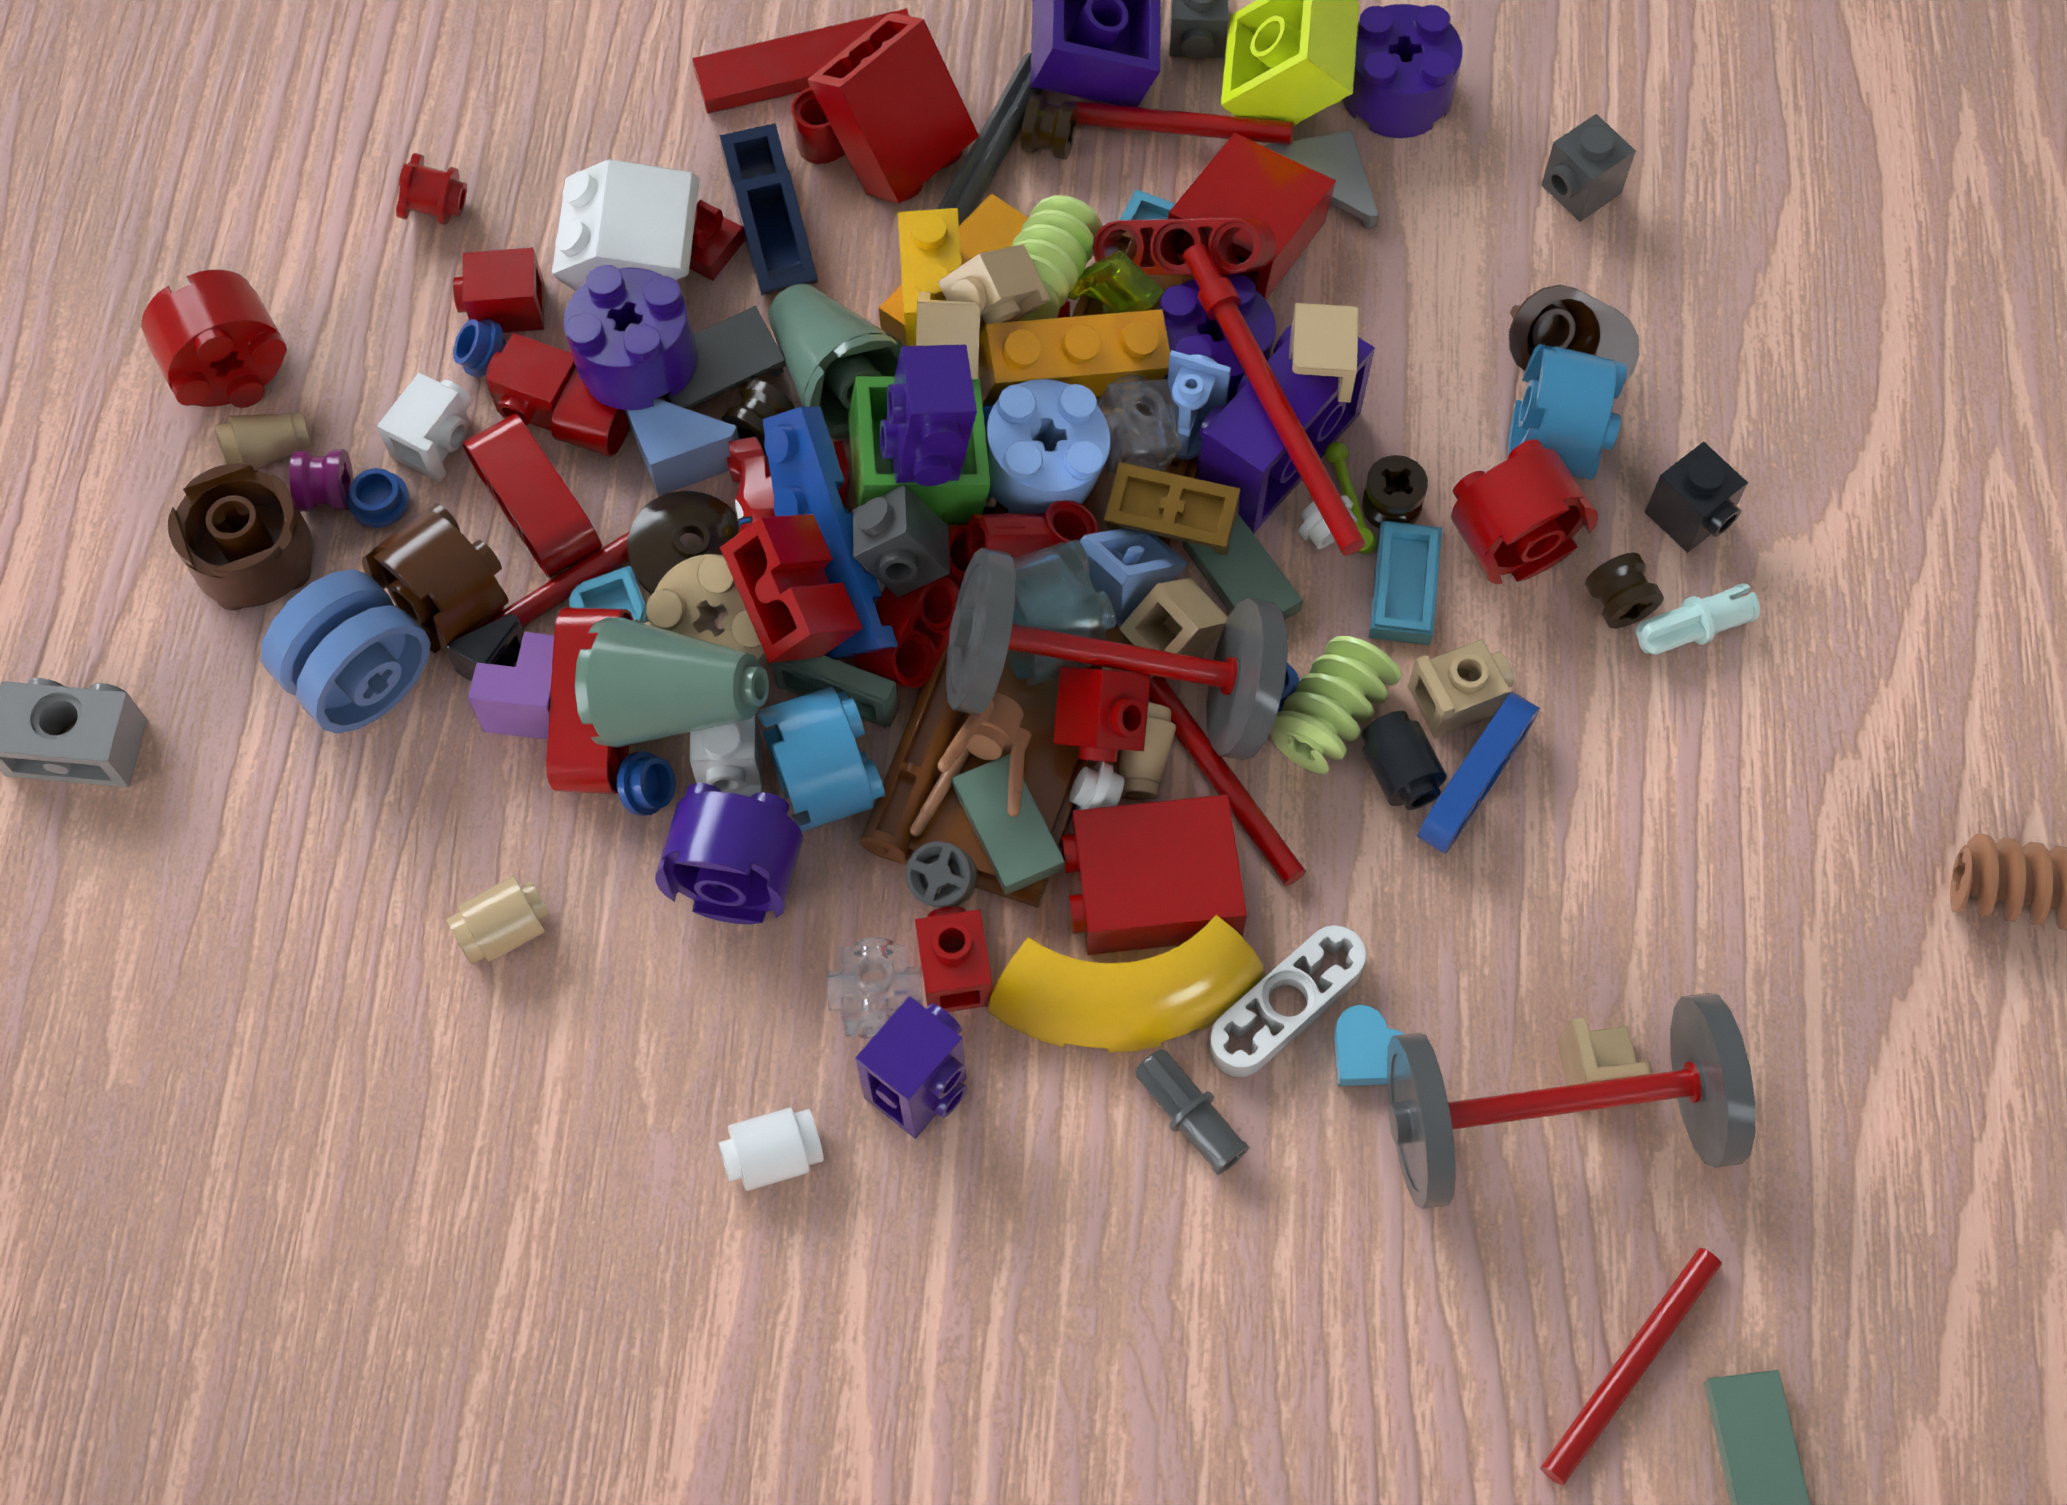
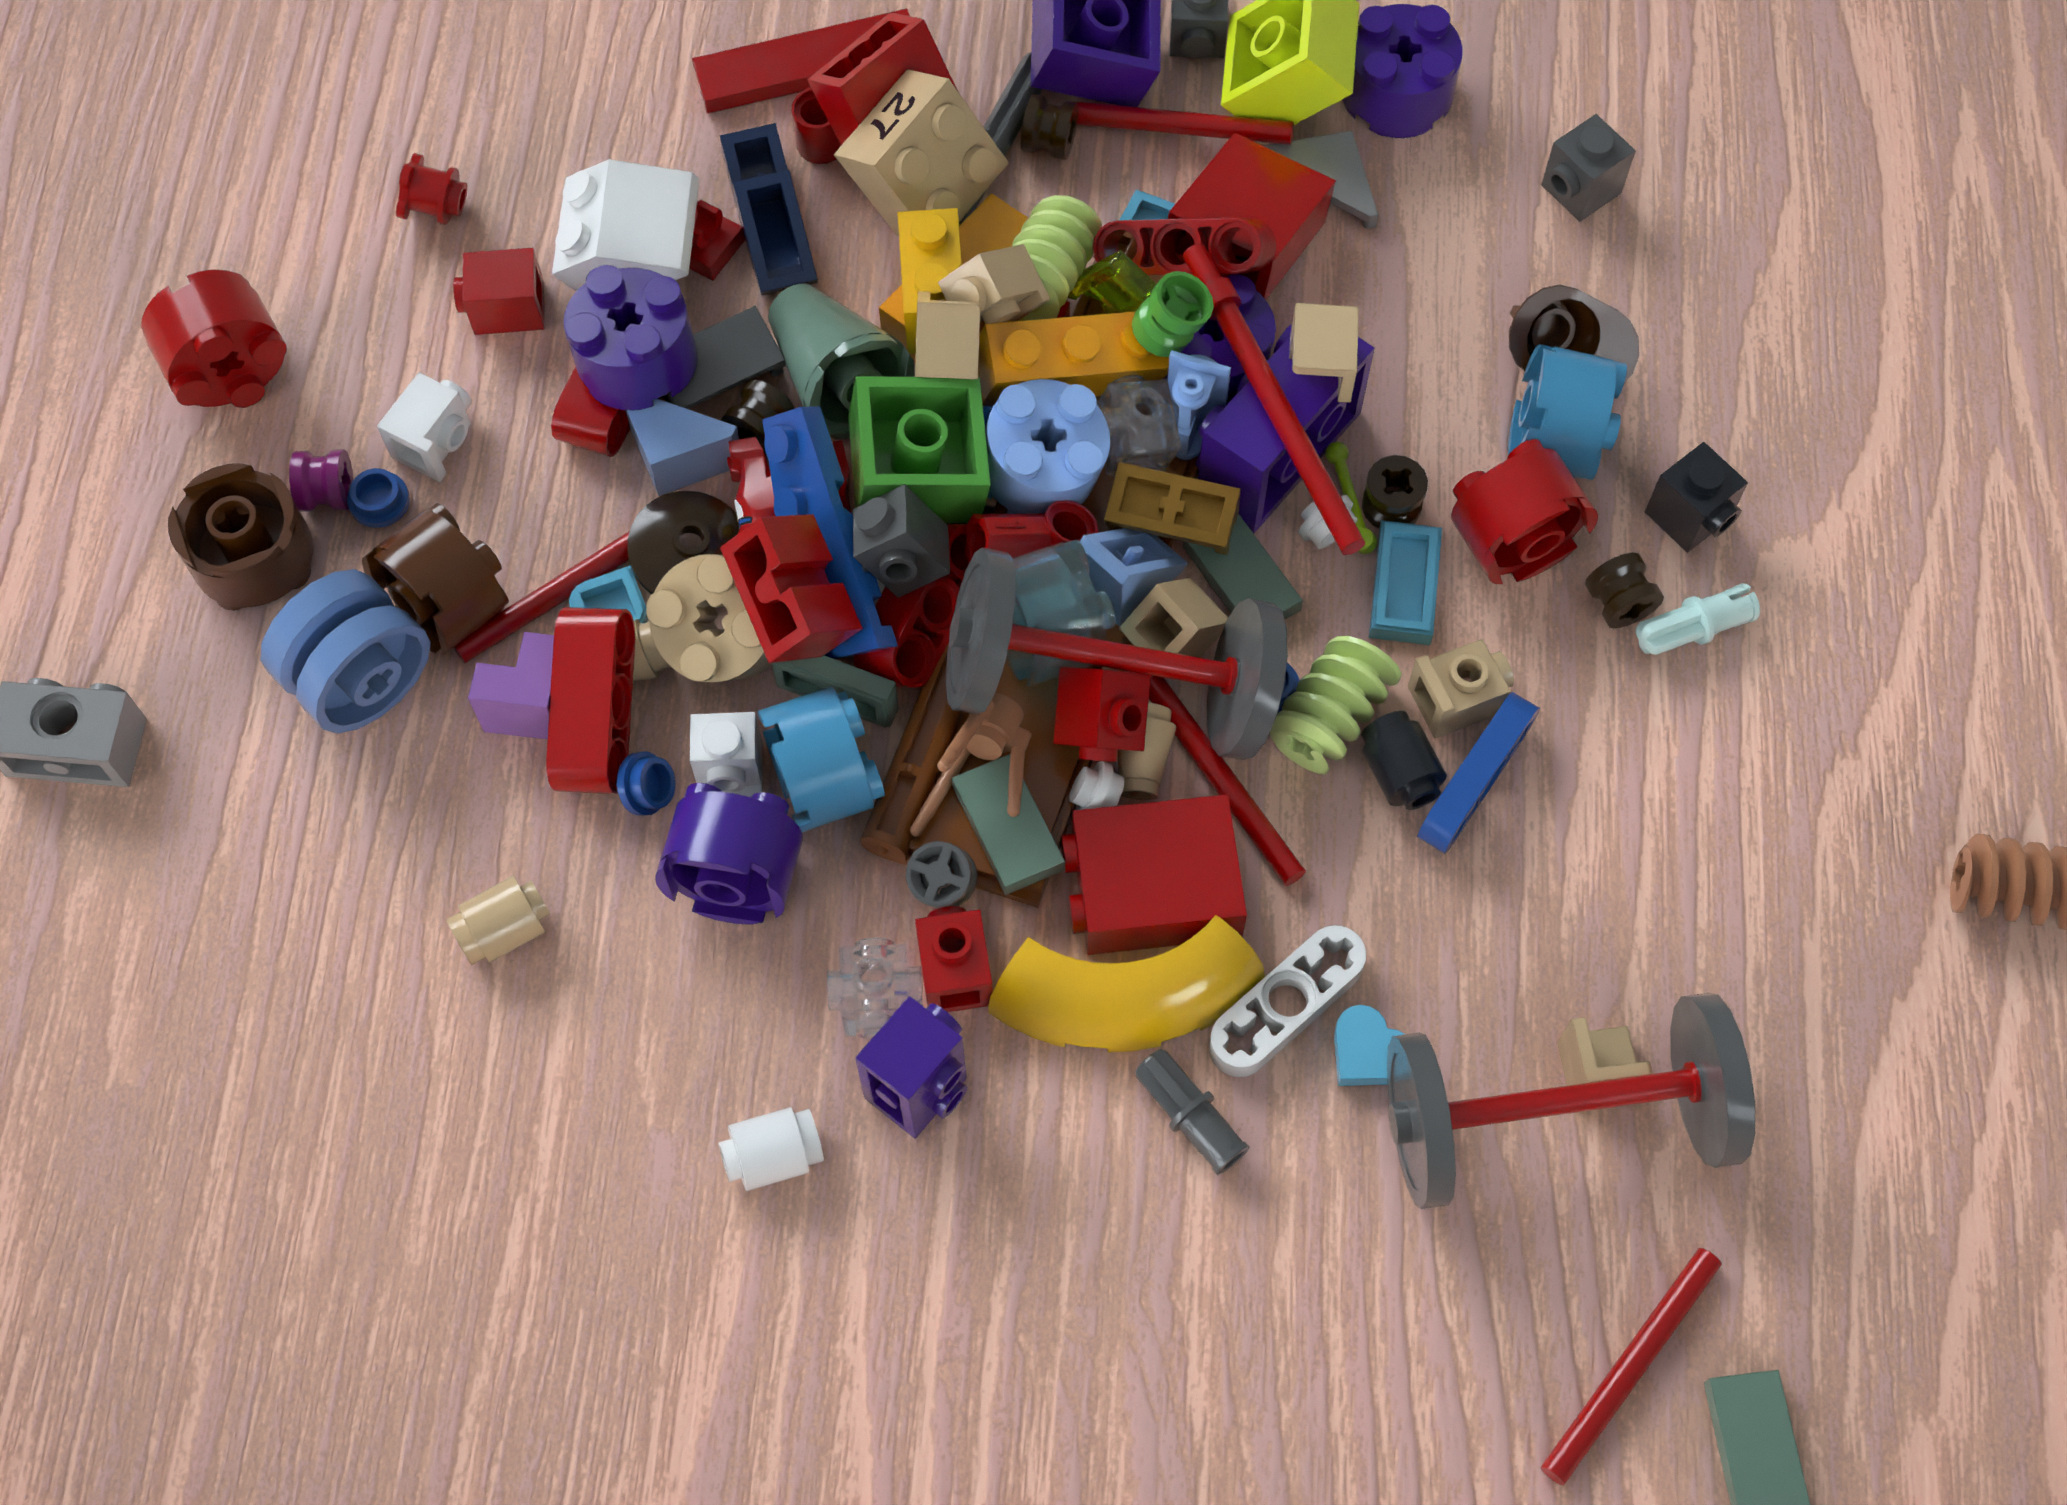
(261, 438): tan cone -> none
(477, 345): blue plate -> none
(491, 644): black slope -> none
(528, 379): red brick -> none
(532, 495): red beam -> none
(661, 683): sand green cone -> none
(921, 150): none -> tan brick
(929, 414): dark purple brick -> none
(1172, 313): none -> bright green wheel

